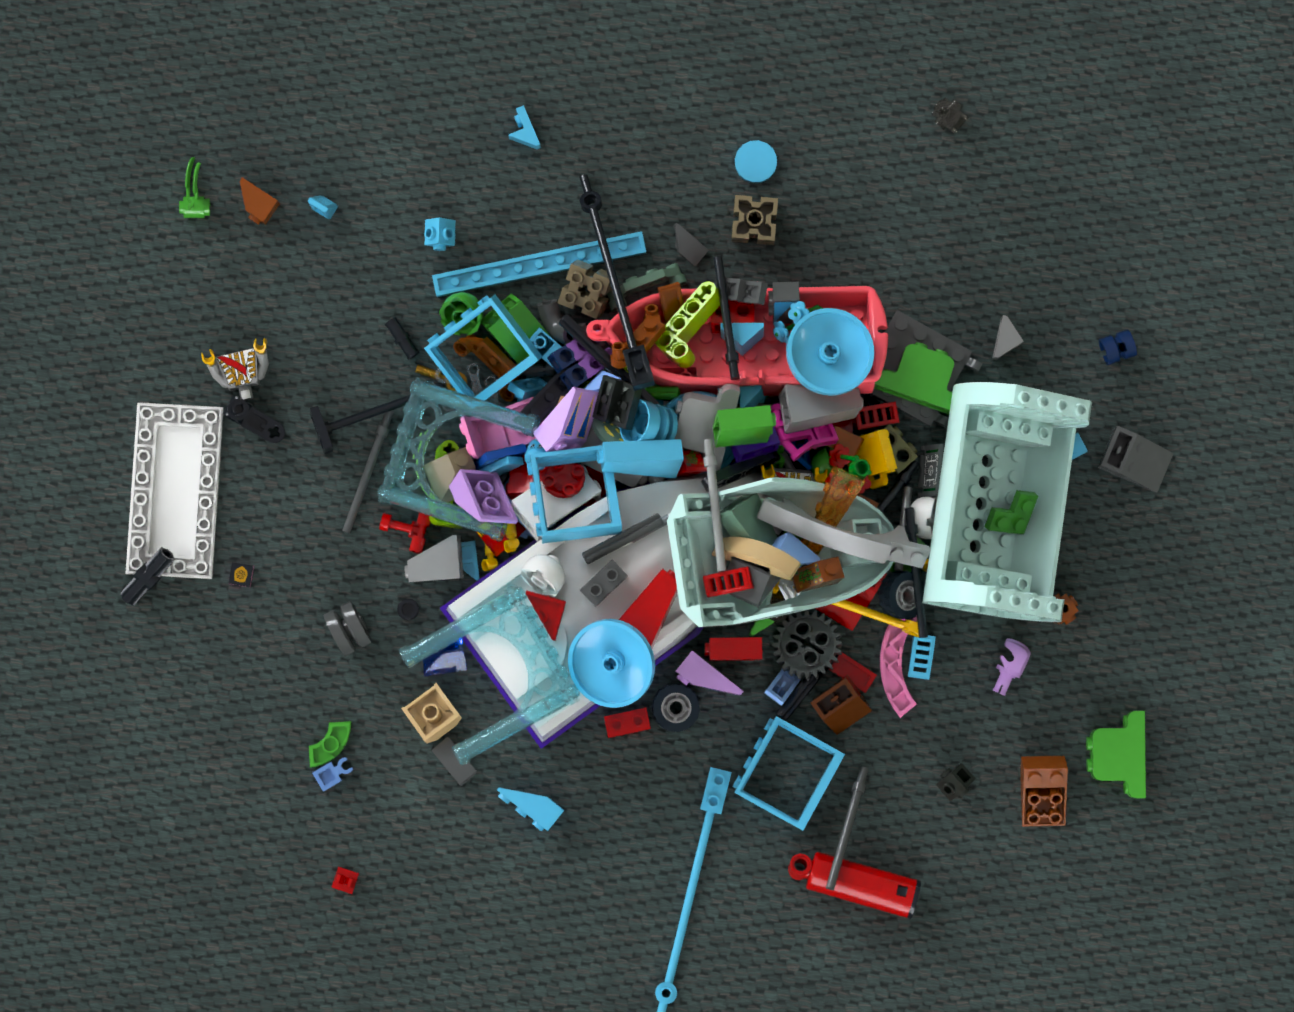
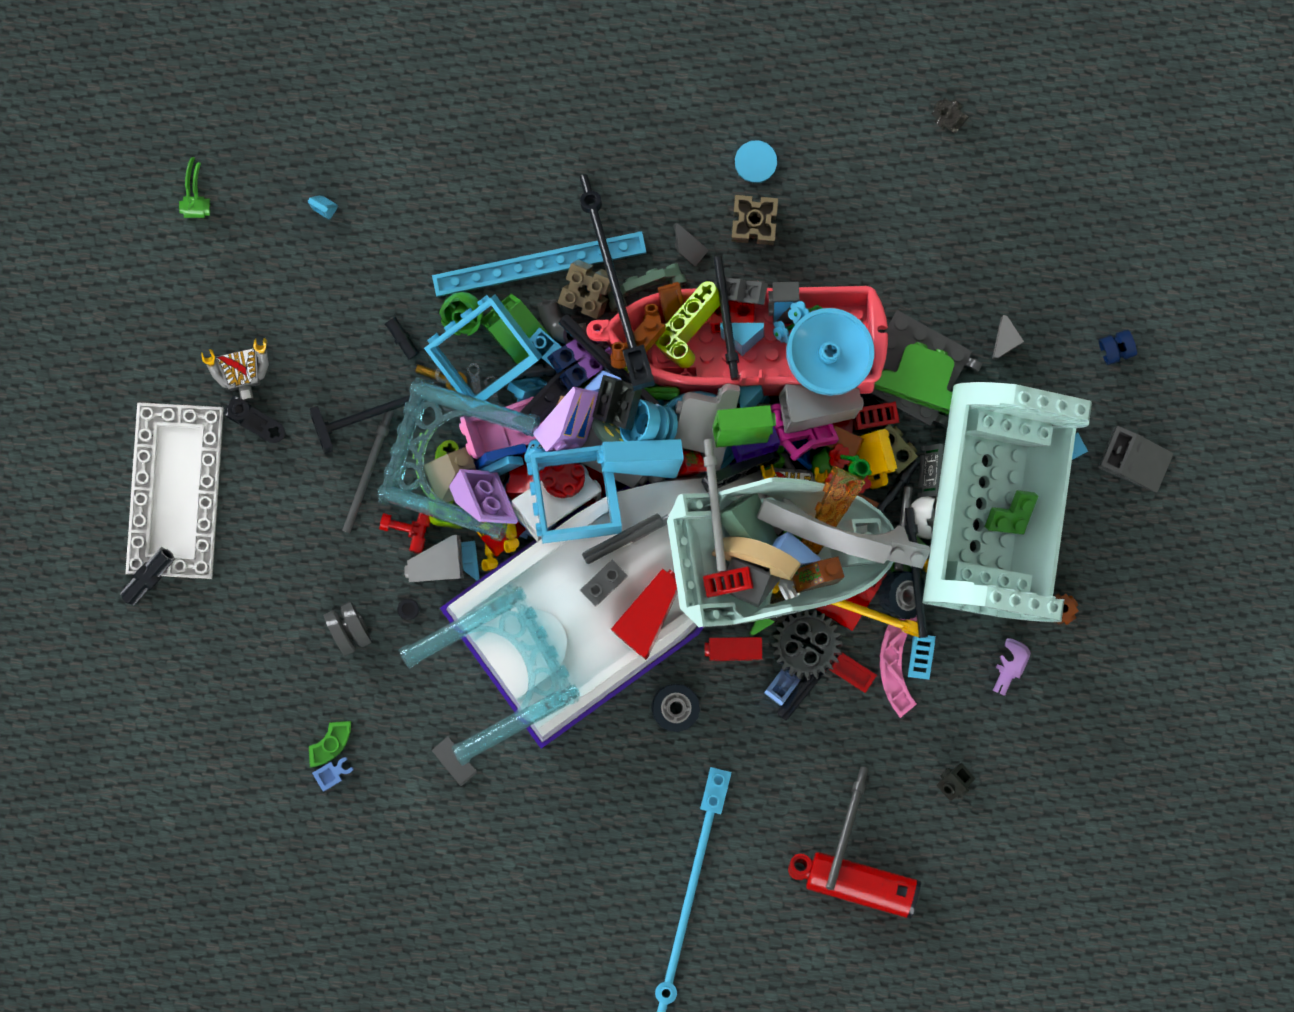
(241, 574): black tile -> none
(257, 202): dark orange slope -> none
(345, 880): red tile -> none
(432, 714): tan slope -> none
(439, 233): medium azure brick -> none
(446, 660): clear blue slope -> none
(490, 356): dark orange plate -> none
(526, 135): medium azure slope -> none
(538, 807): medium azure slope -> none
(545, 573): white cylinder -> none
(549, 611): red tile -> none
(611, 663): medium azure dish -> none
(627, 722): red brick -> none
(702, 674): lavender slope -> none
(761, 745): medium azure window -> none
(841, 705): reddish brown slope -> none
(1043, 790): dark orange slope -> none
(1120, 754): bright green brick -> none

